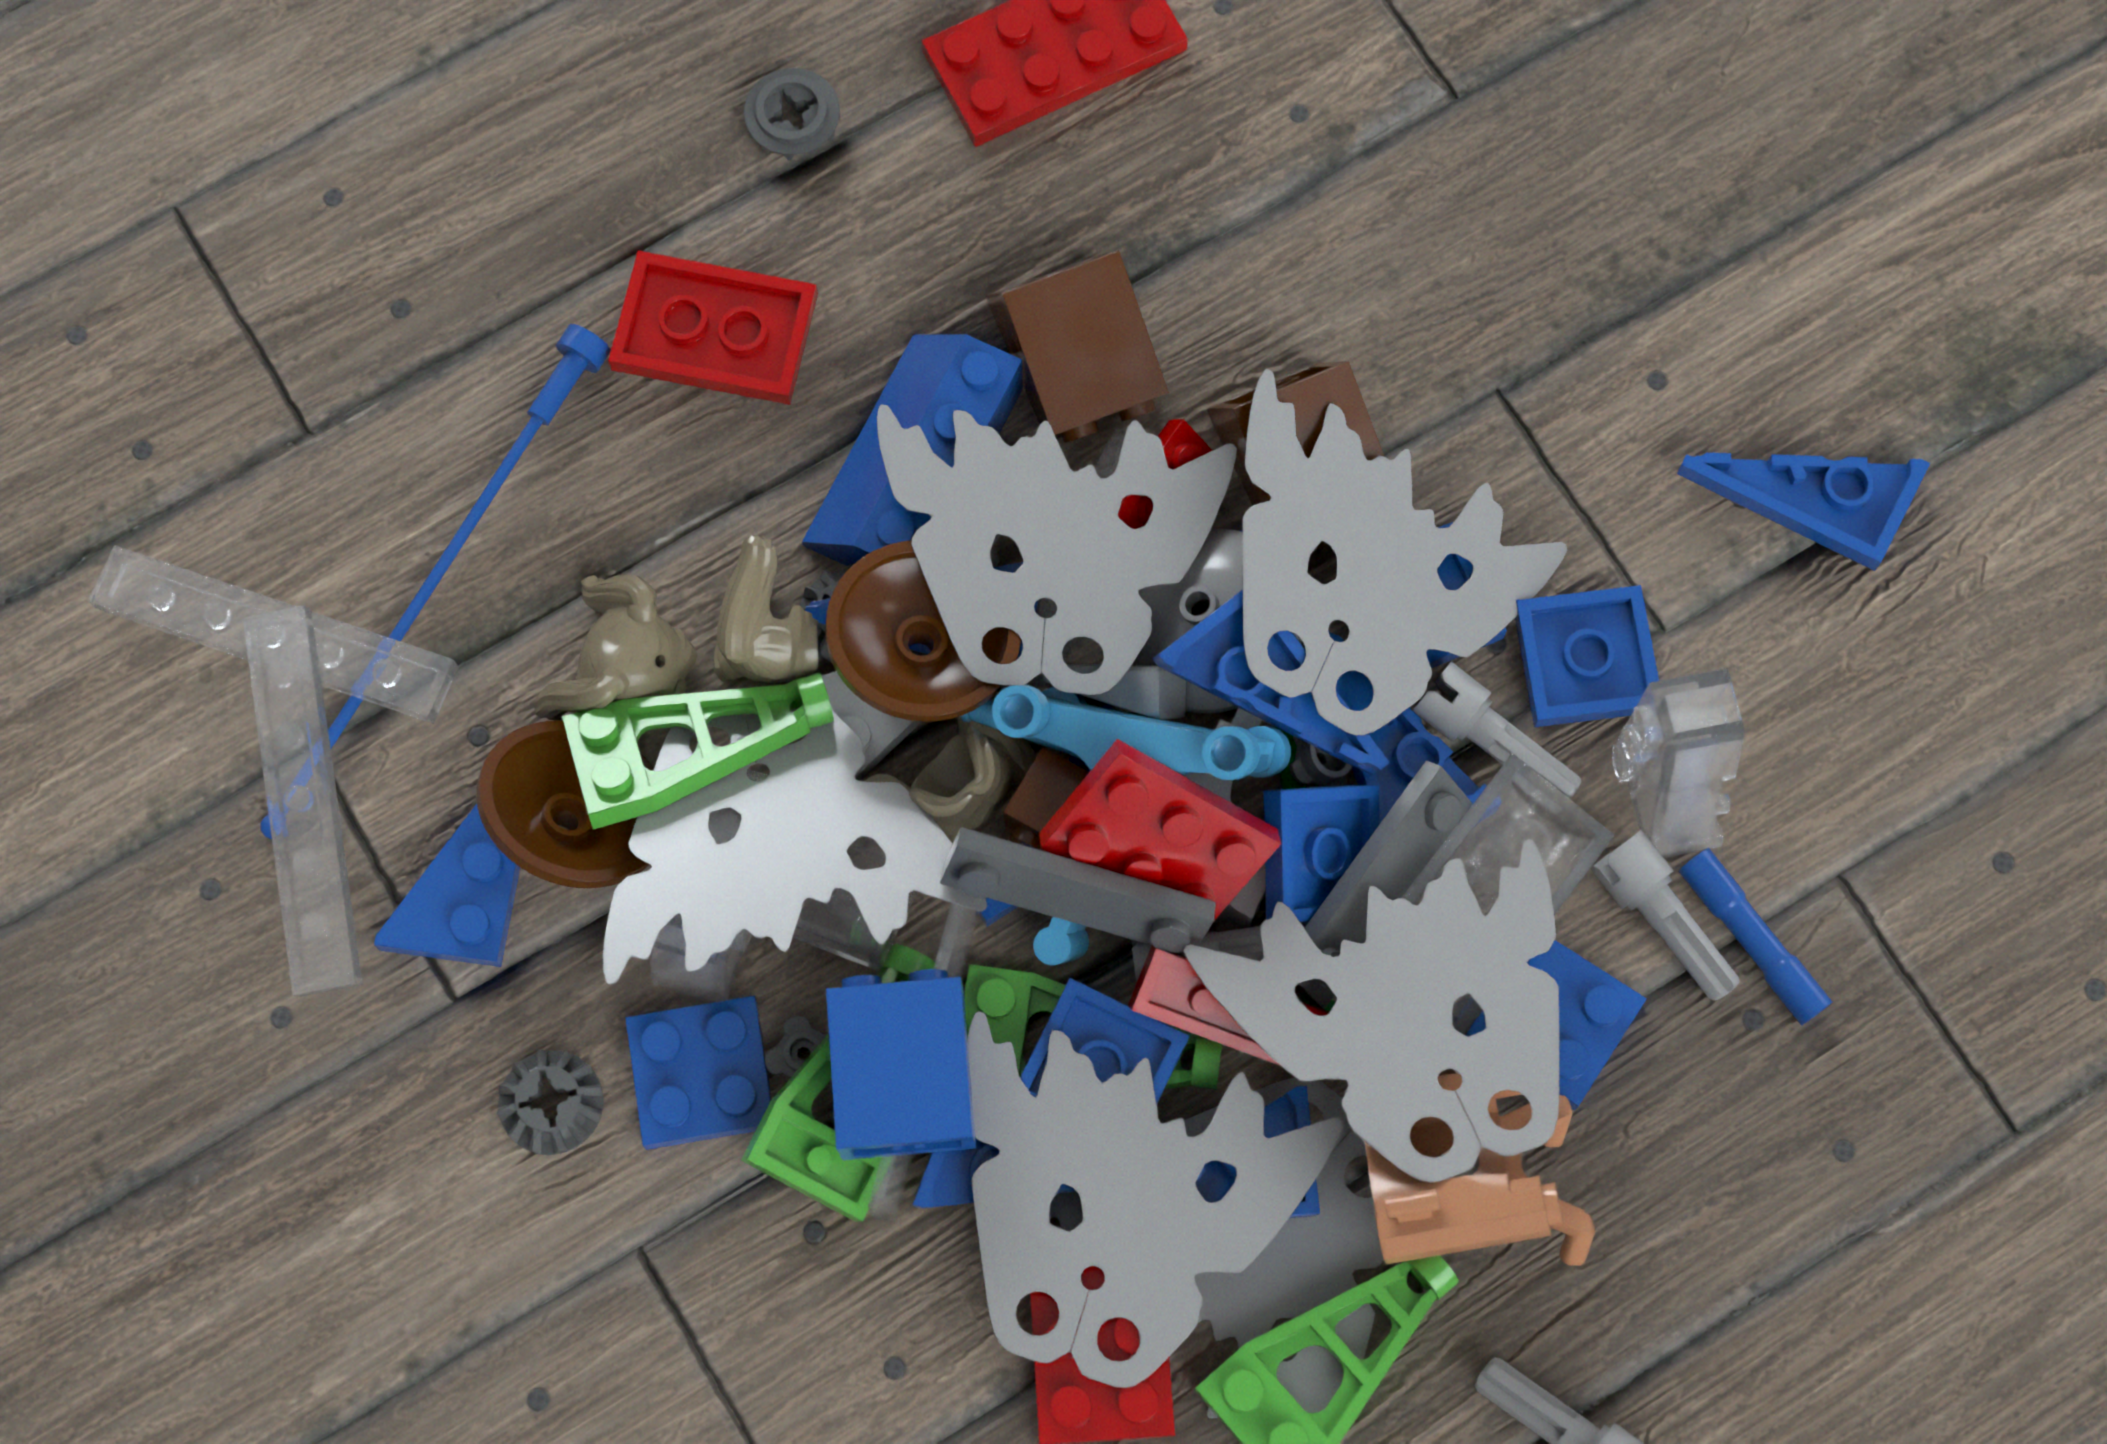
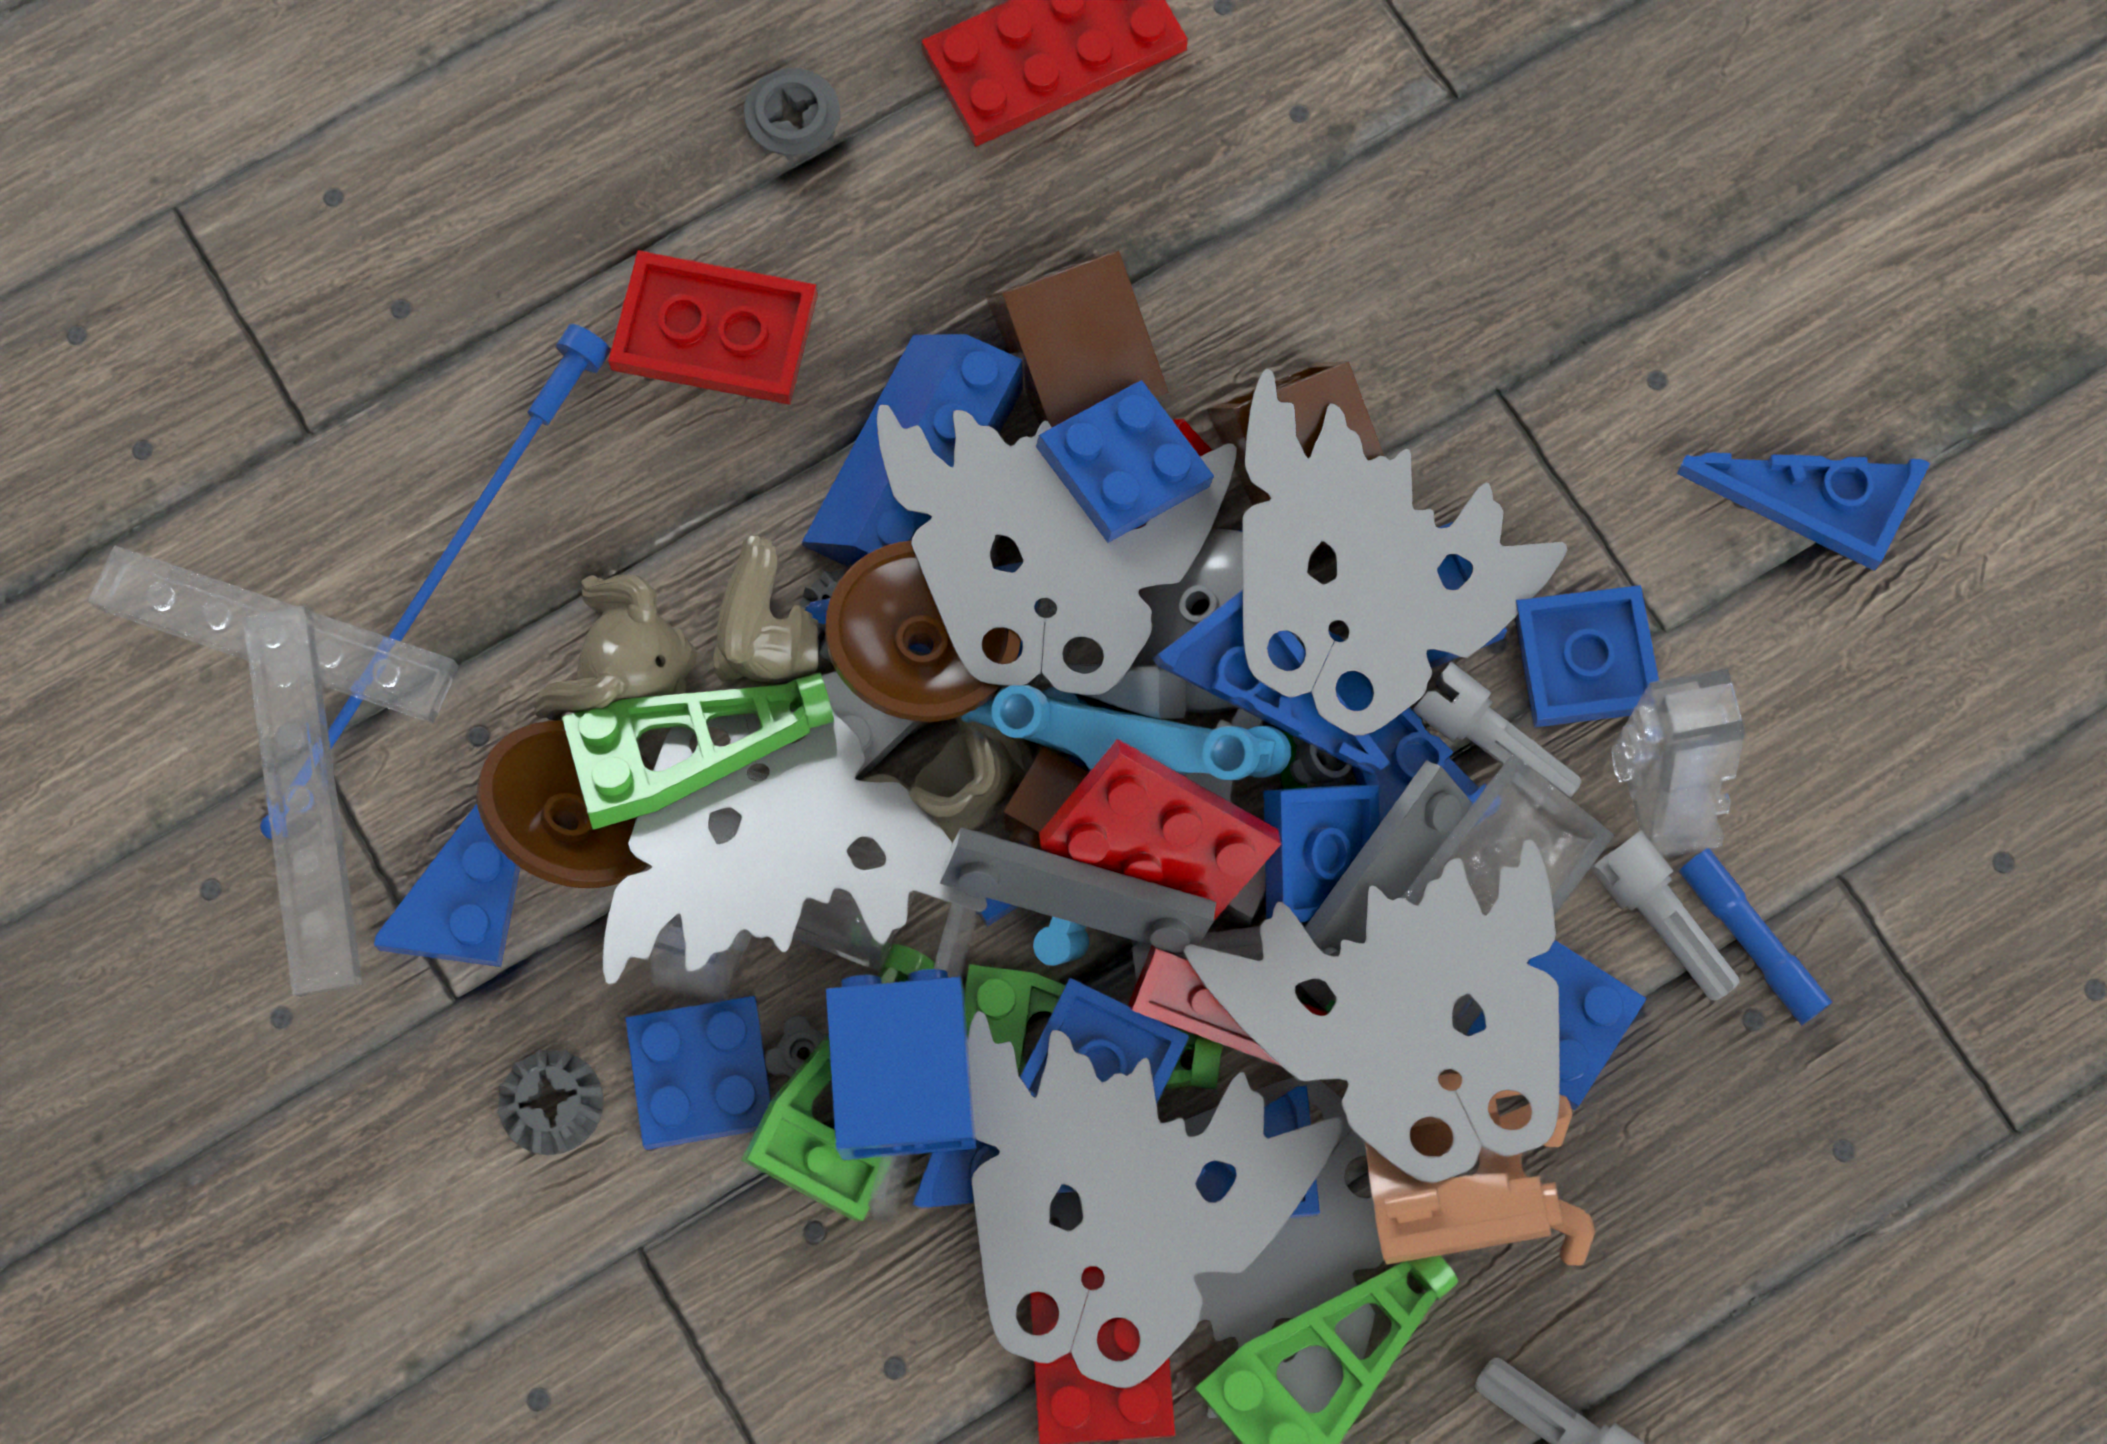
(1124, 461): none -> blue plate

